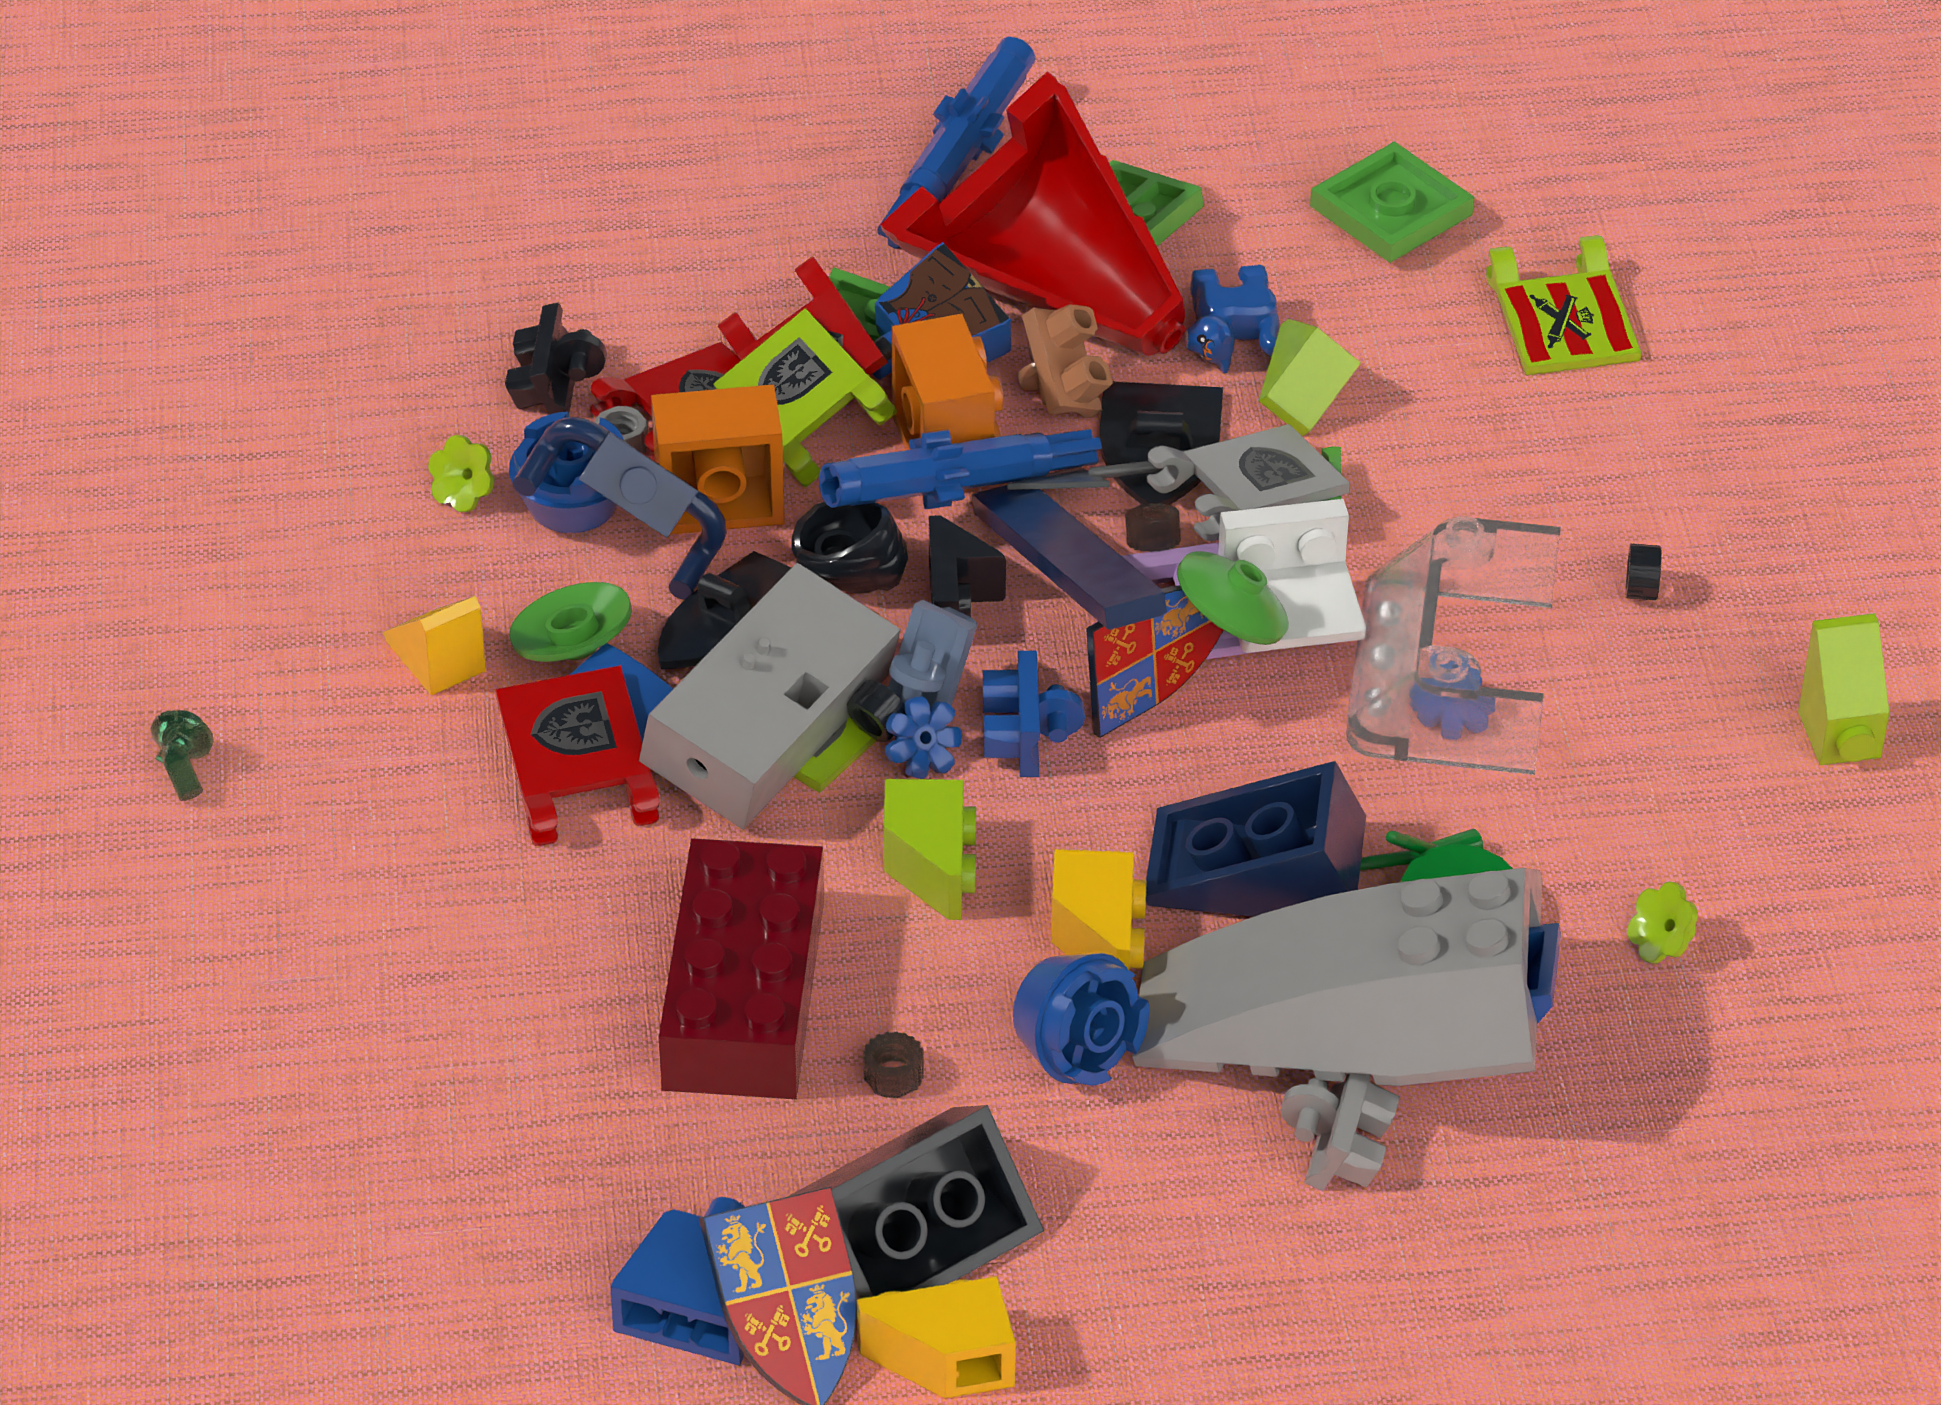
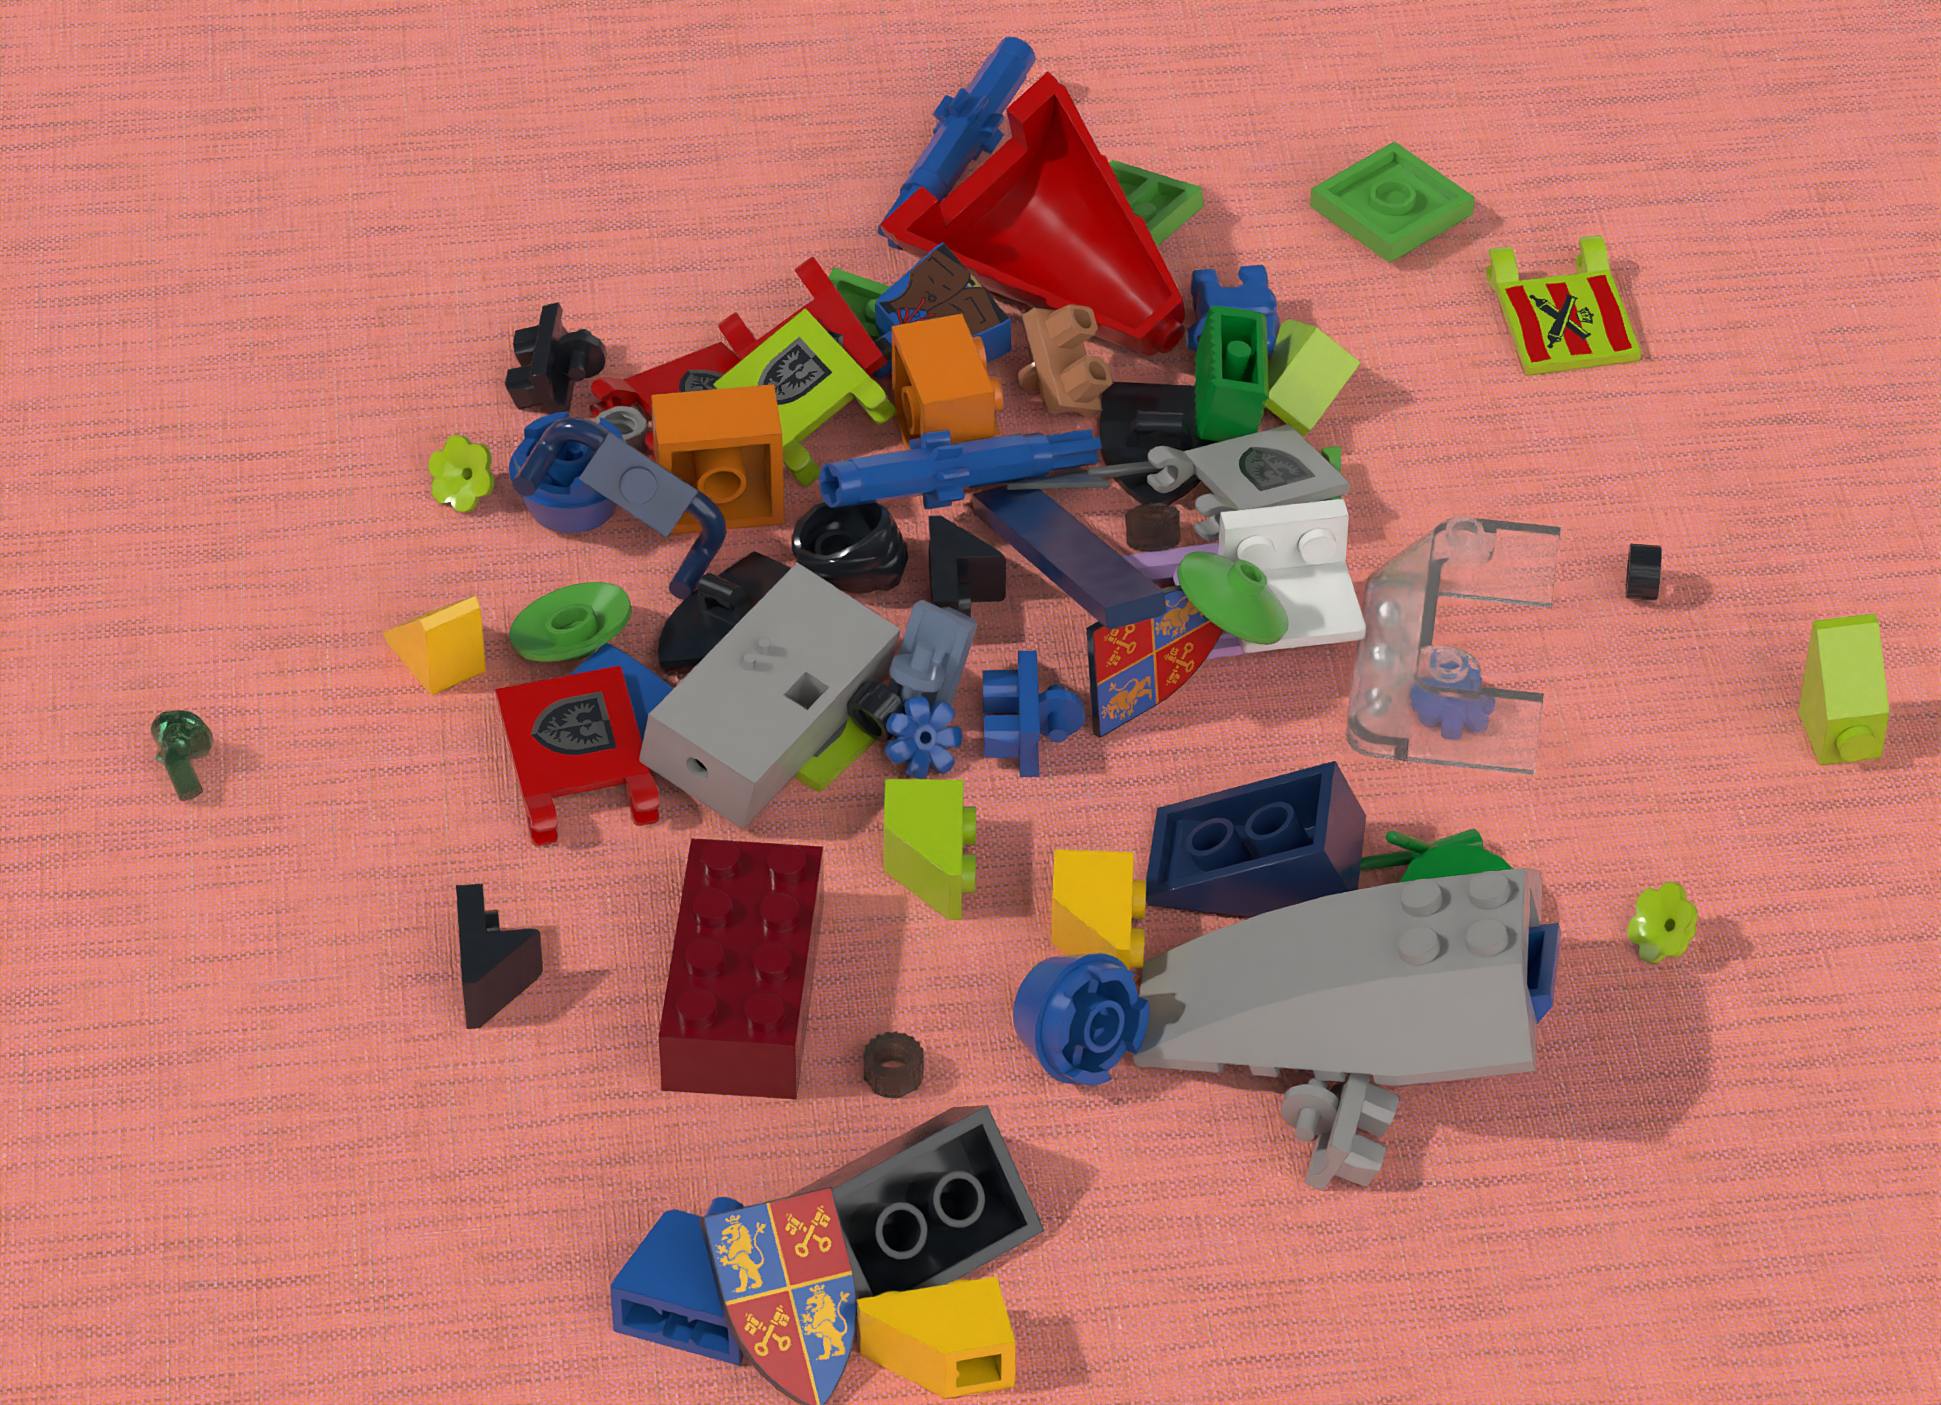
(493, 962): none -> black slope
(1231, 374): none -> green brick

